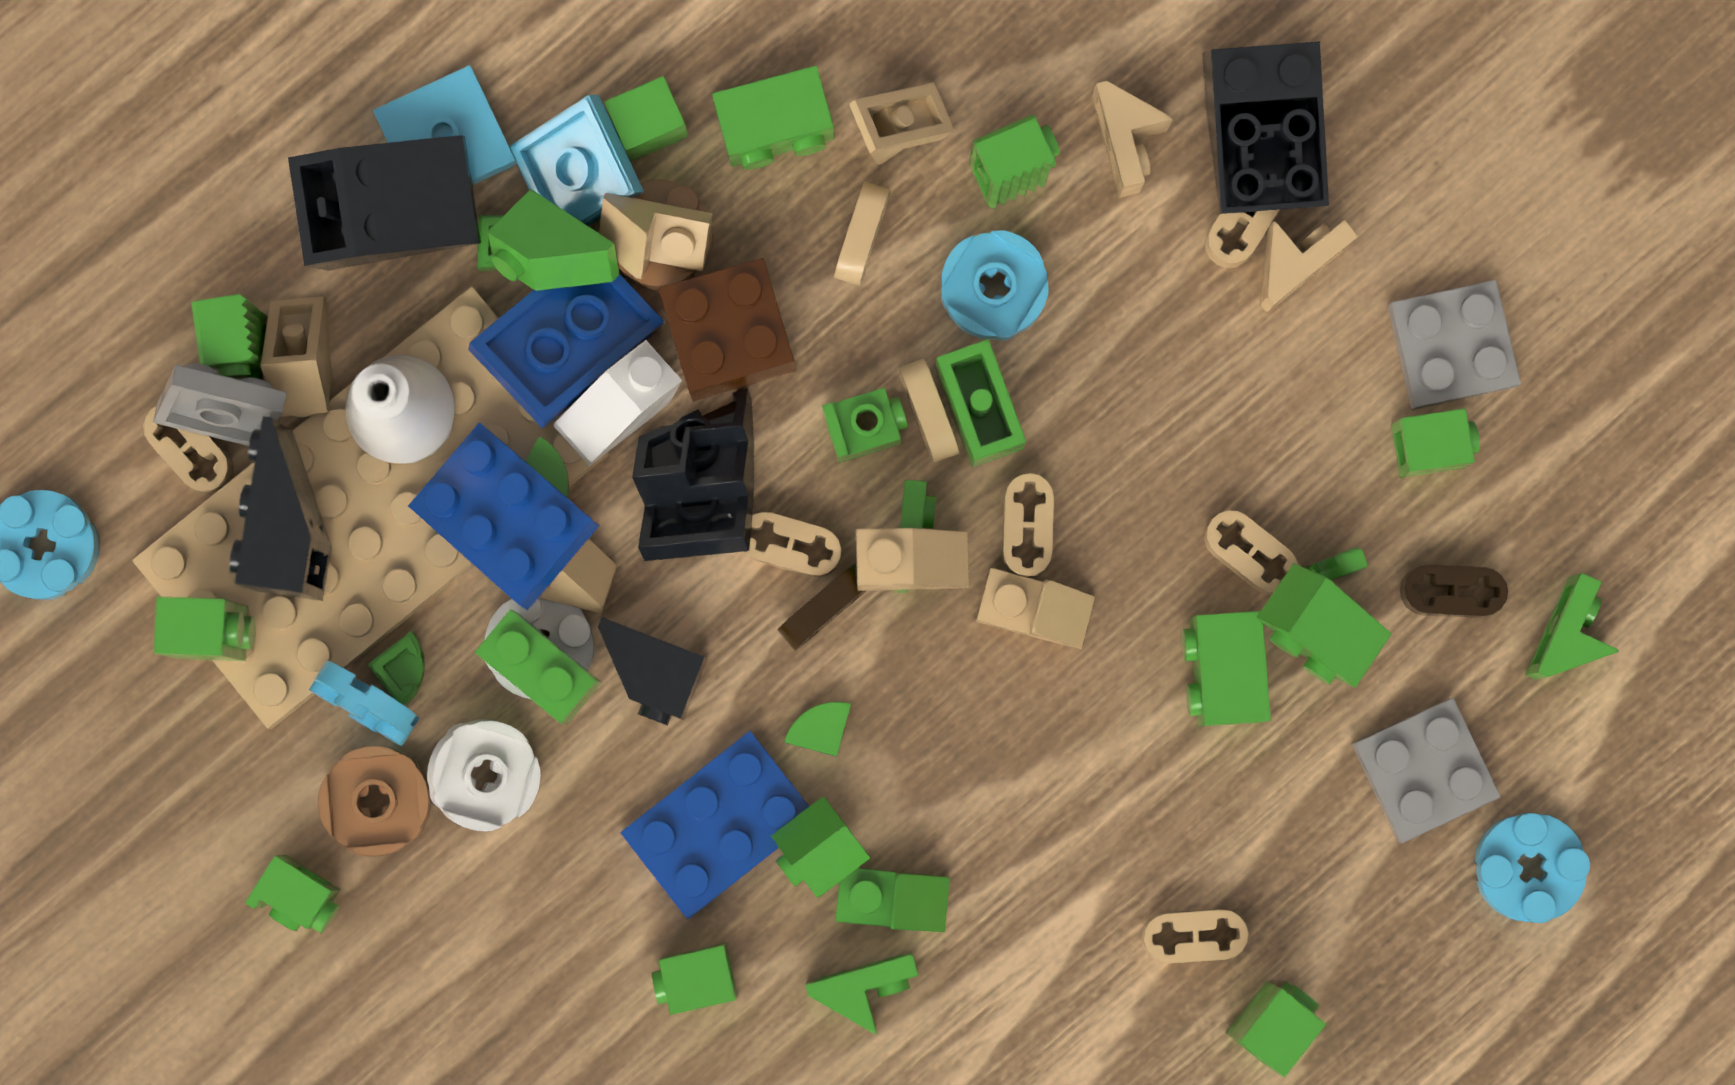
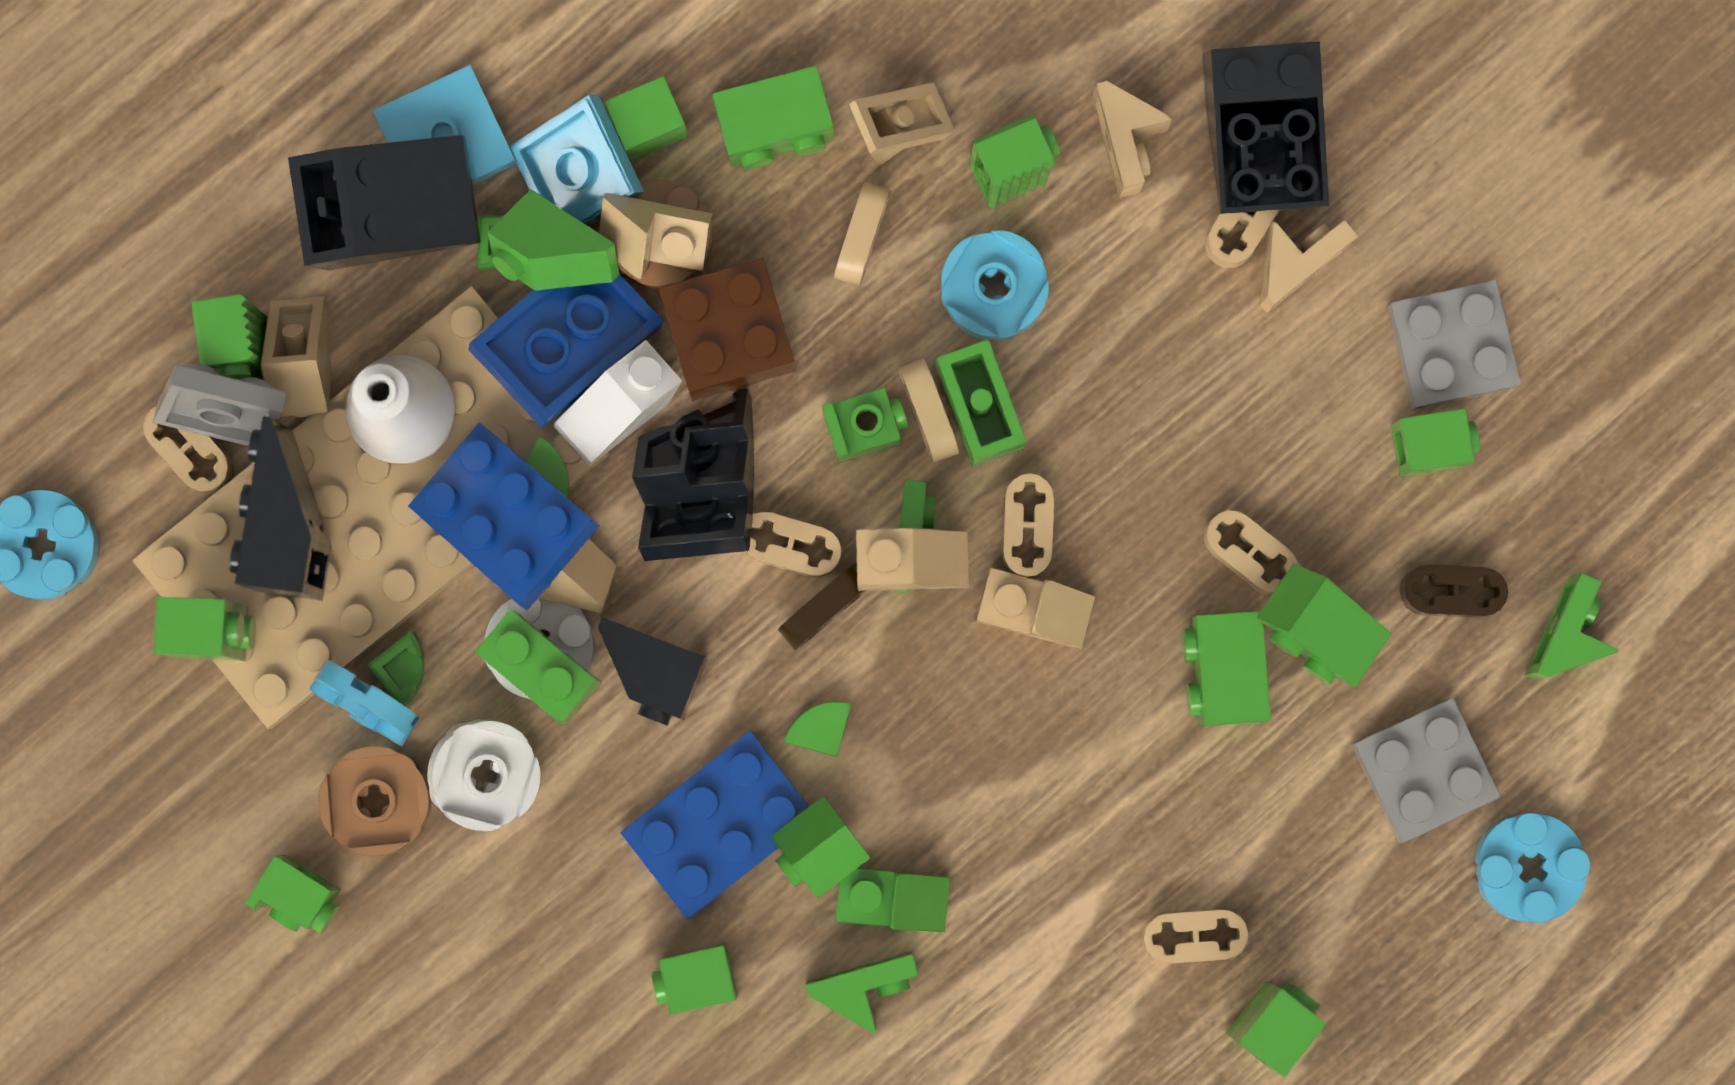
(1340, 564): bright green tile -> none

